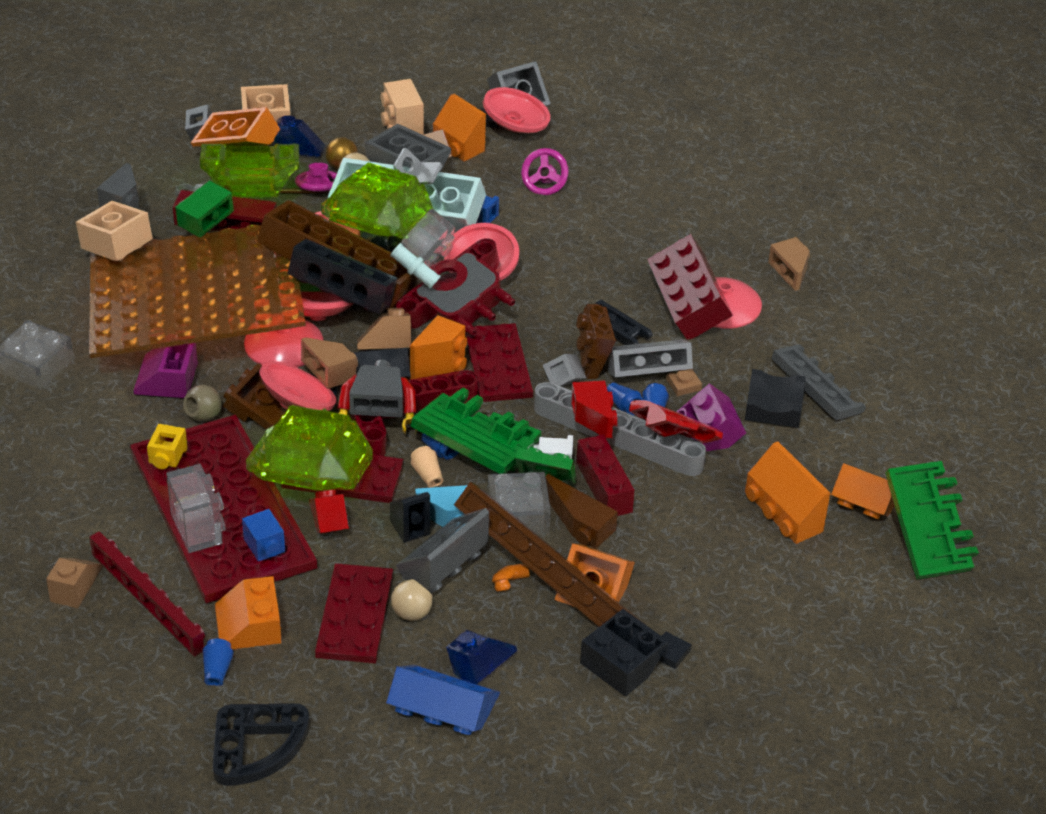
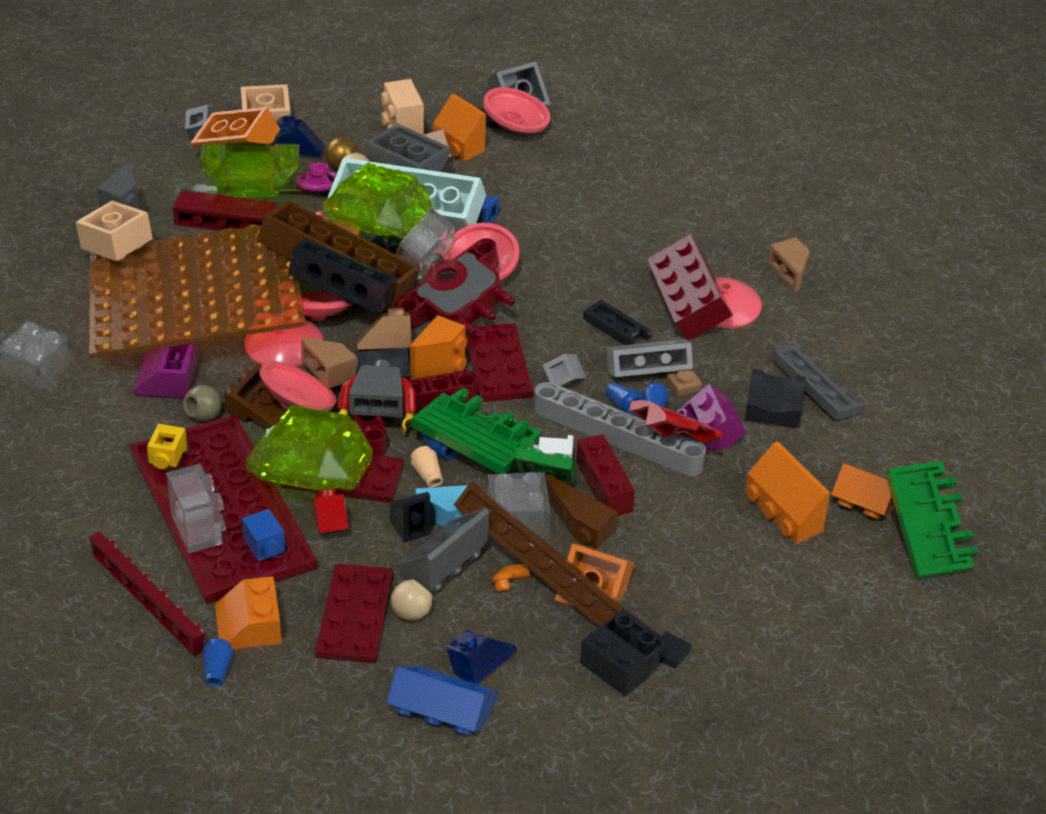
(71, 580): medium nougat slope -> none
(204, 209): green brick -> none
(245, 724): black beam -> none
(415, 265): light aqua pin -> none
(424, 171): light grey bracket -> none
(551, 177): dark pink piece -> none
(593, 406): red slope -> none
(595, 339): reddish brown plate -> none

